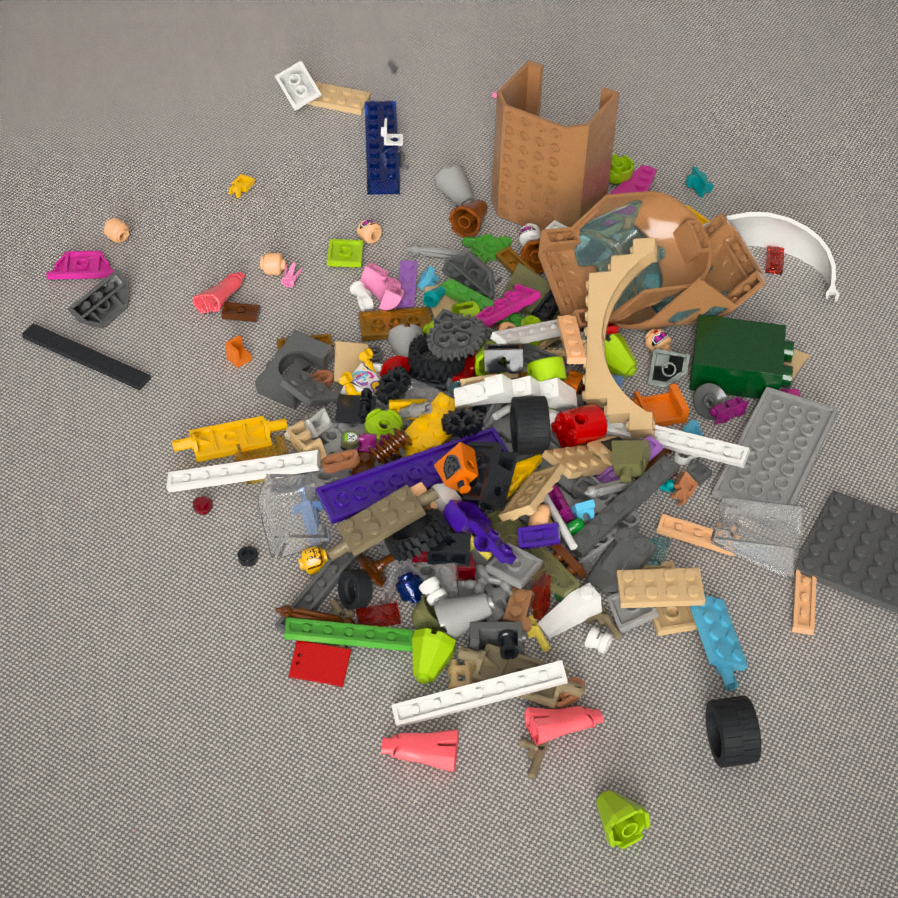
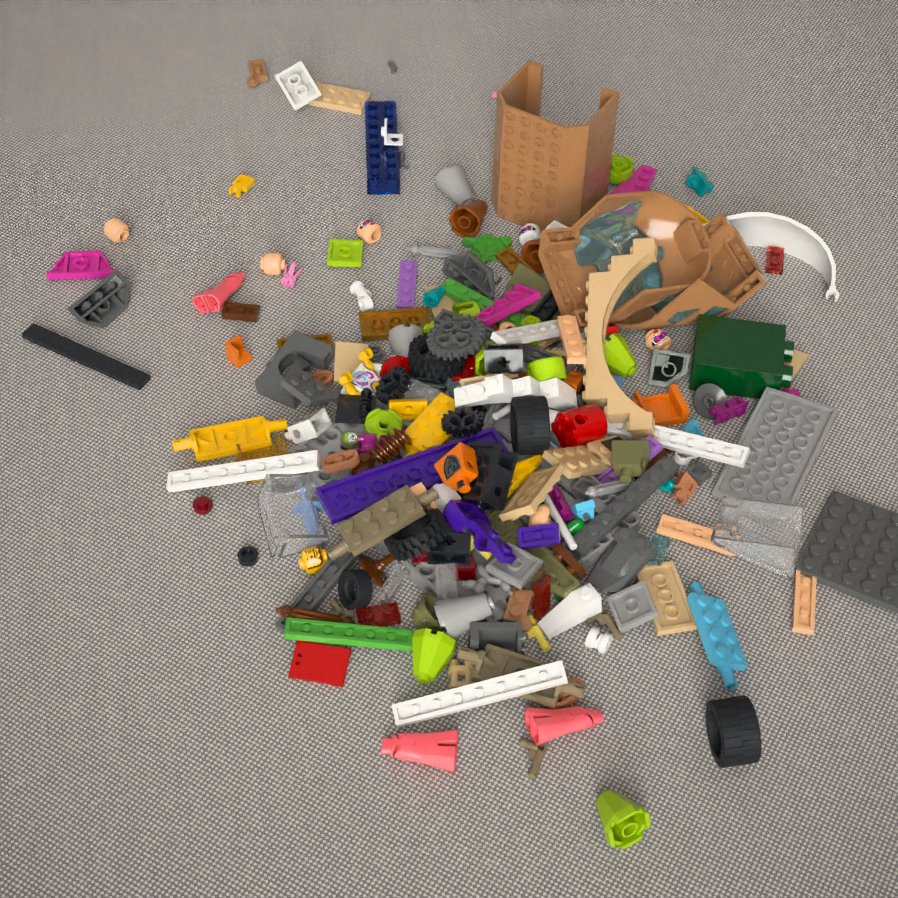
(257, 72): none -> medium nougat hinge
(301, 439): tan window -> none
(386, 289): bright pink brick -> none
(408, 587): clear blue head -> none
(415, 410): light grey axle -> none
(427, 278): medium azure tile -> none
(432, 589): white wheel -> none
(508, 649): black bush -> none
(660, 587): tan plate -> none

